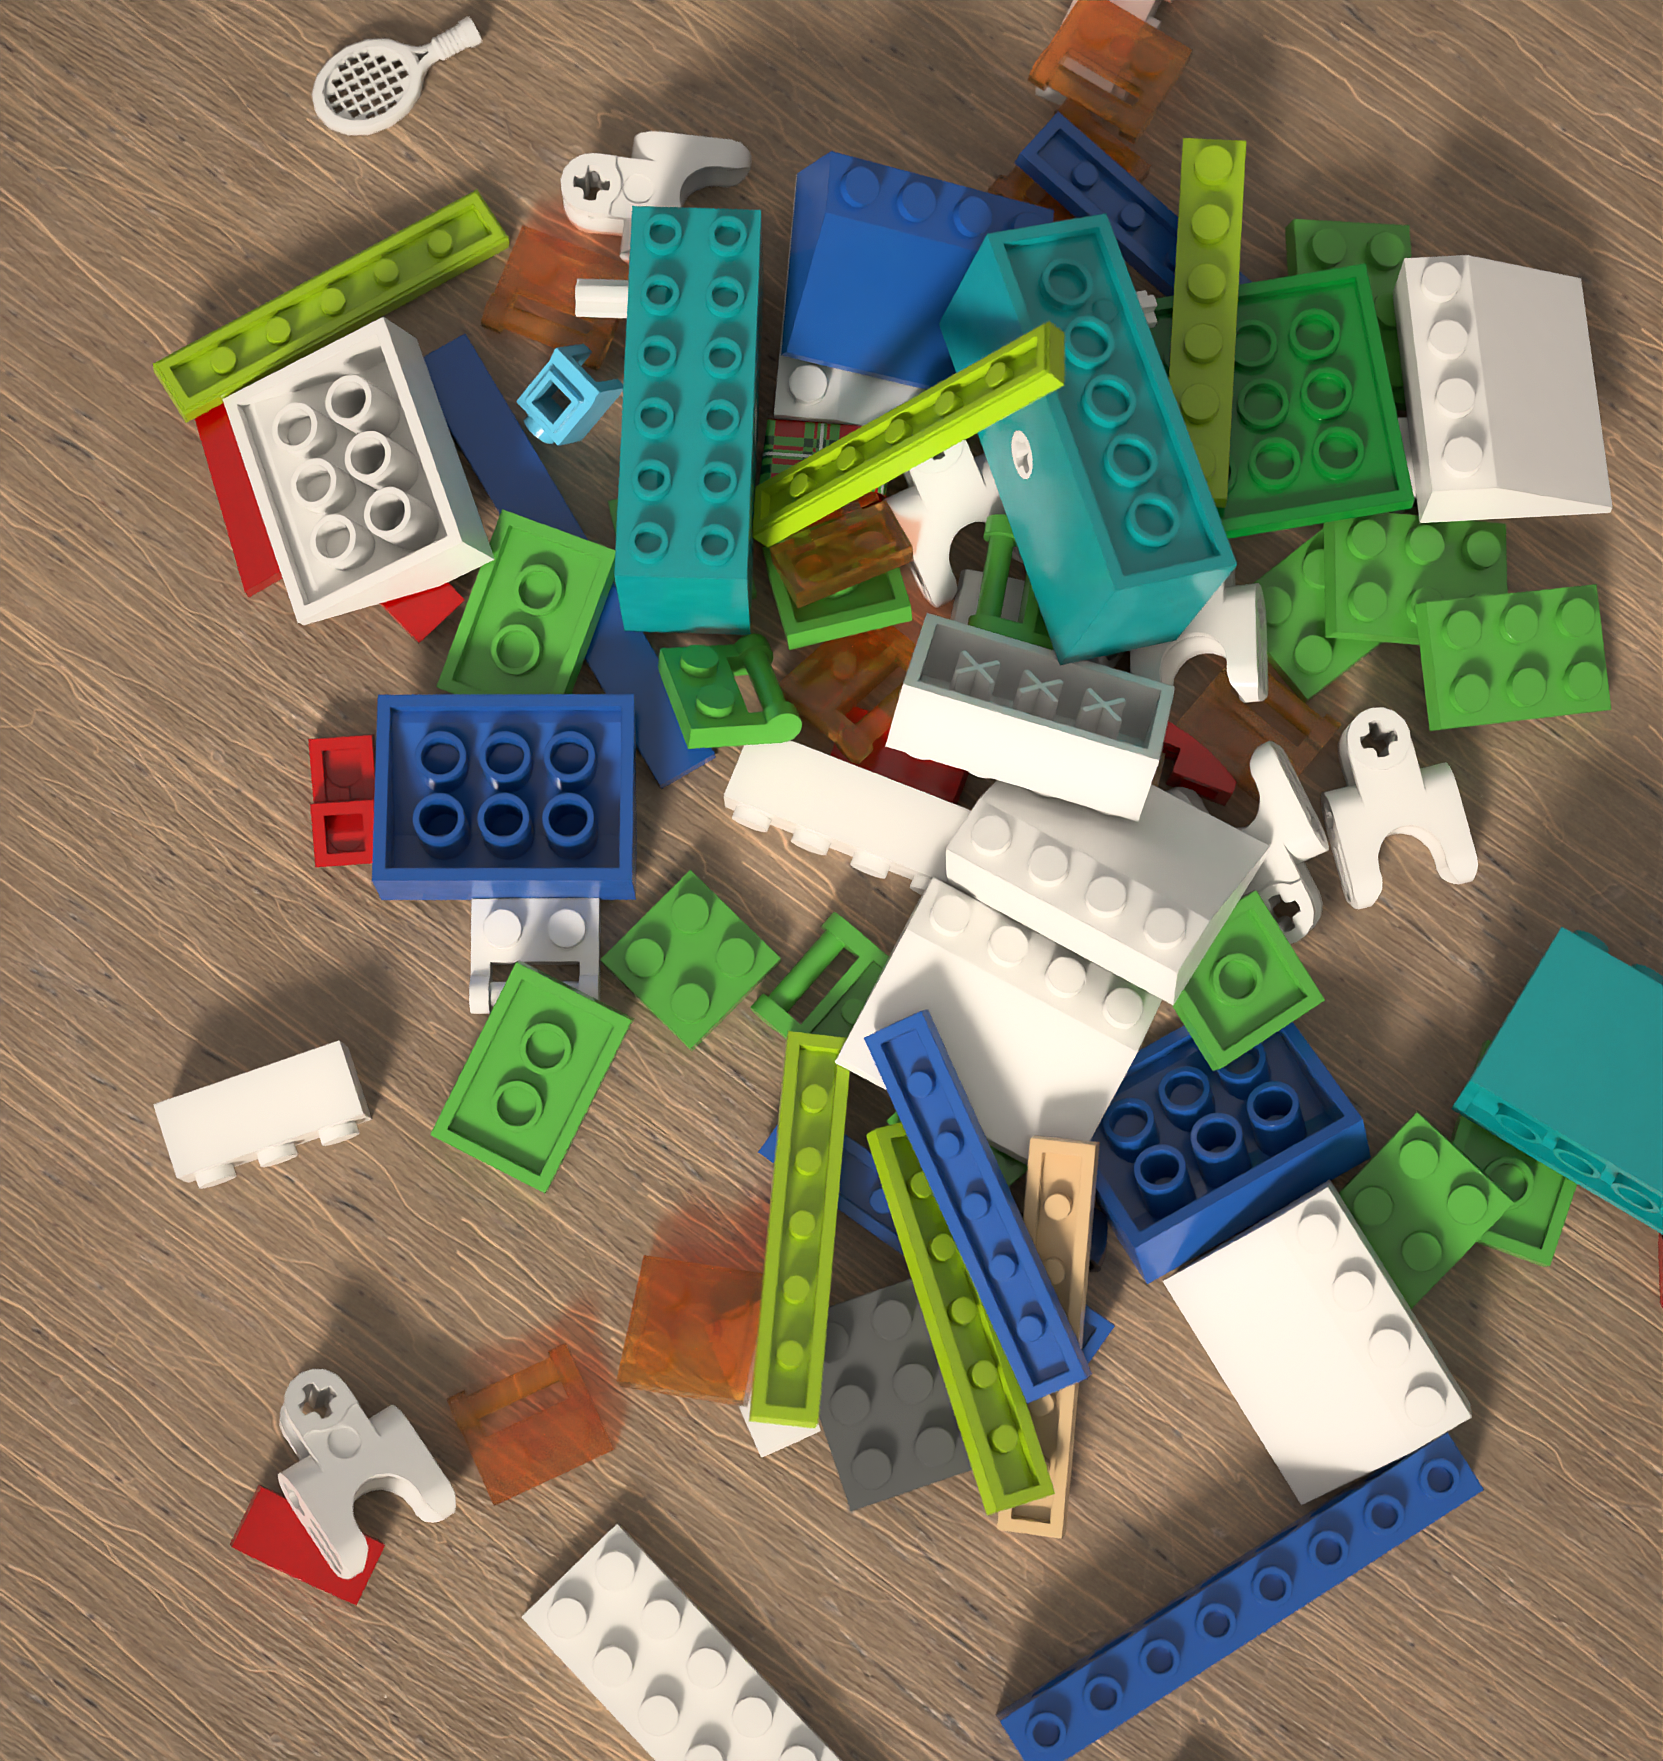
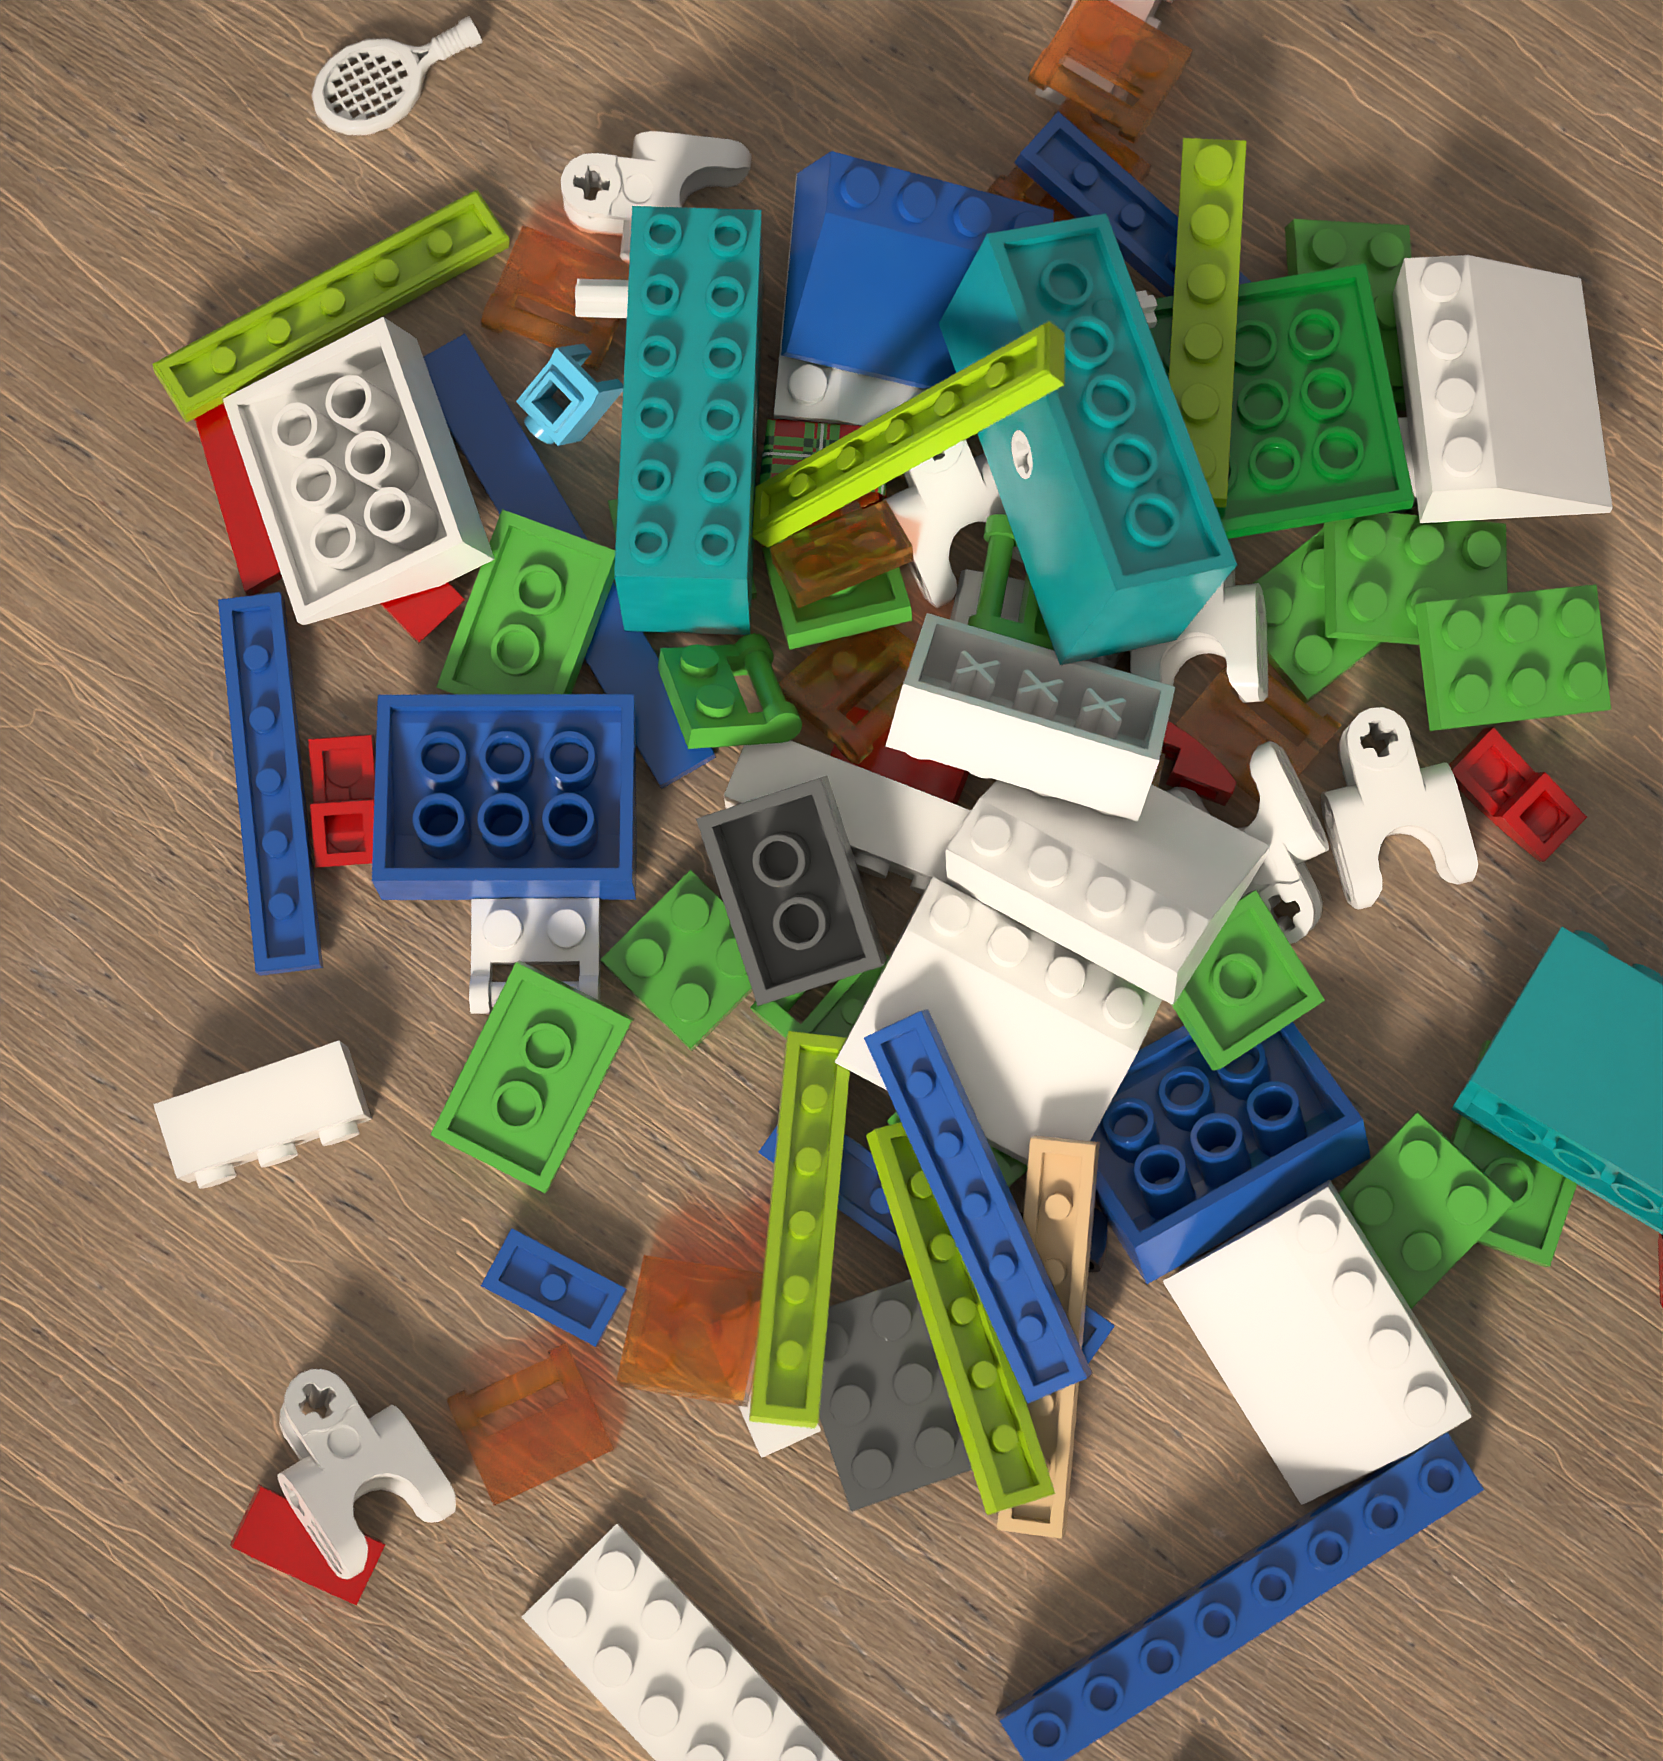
(270, 784): none -> blue plate
(554, 1287): none -> blue plate
(792, 890): none -> dark grey brick
(1514, 796): none -> red slope

